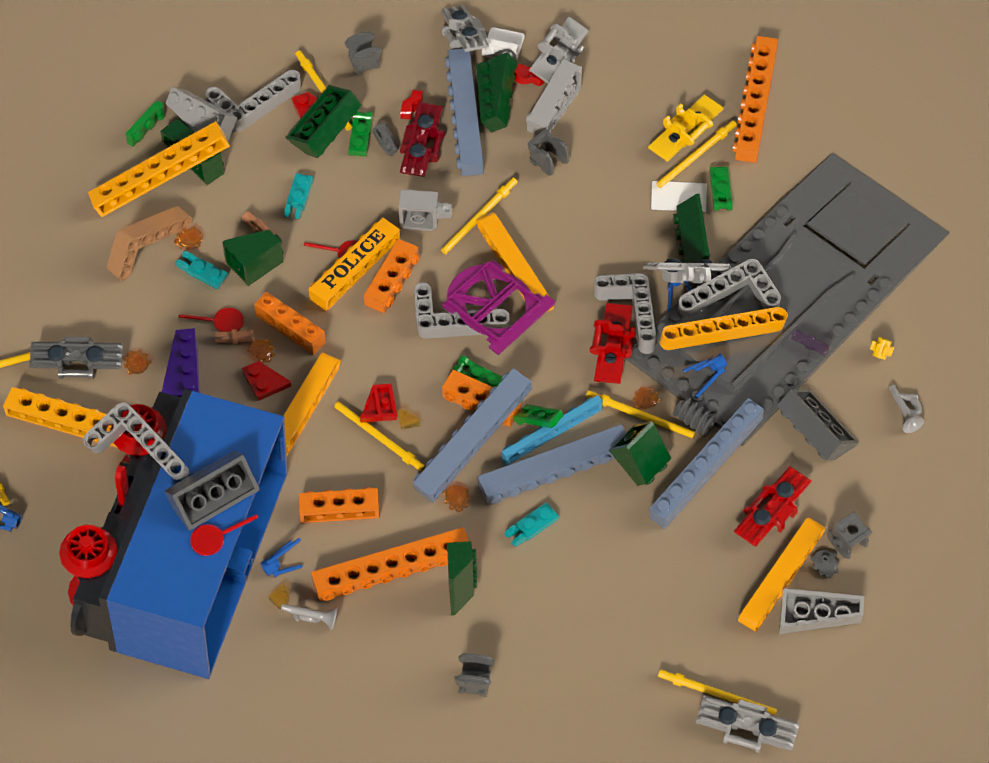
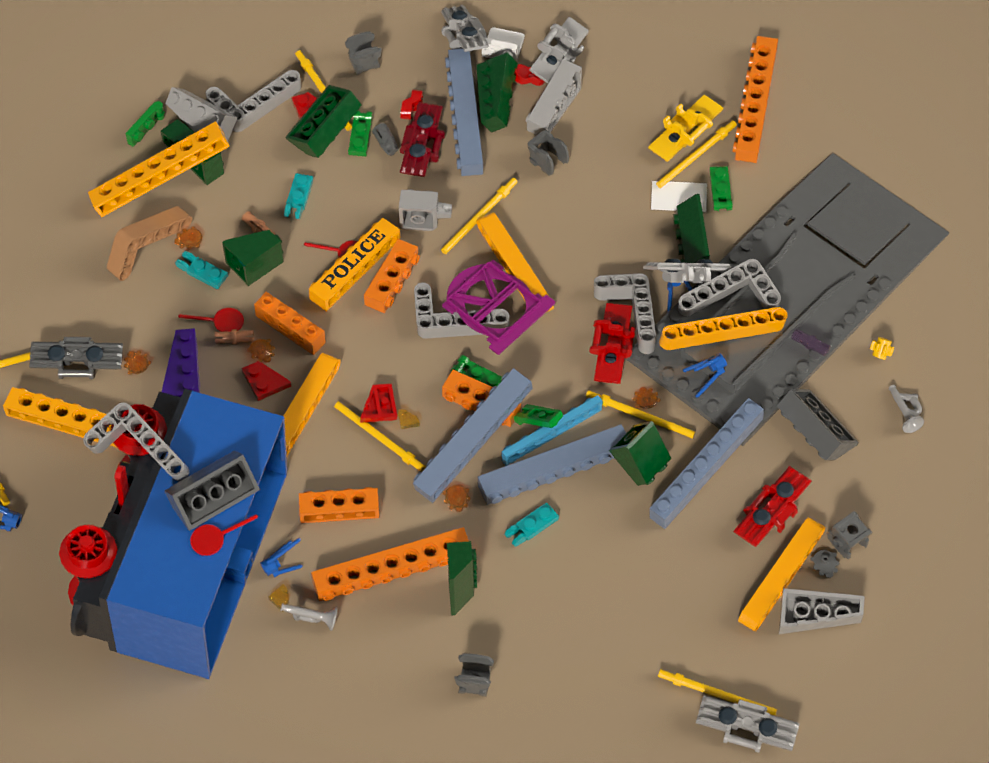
(694, 417): dark grey piece -> none

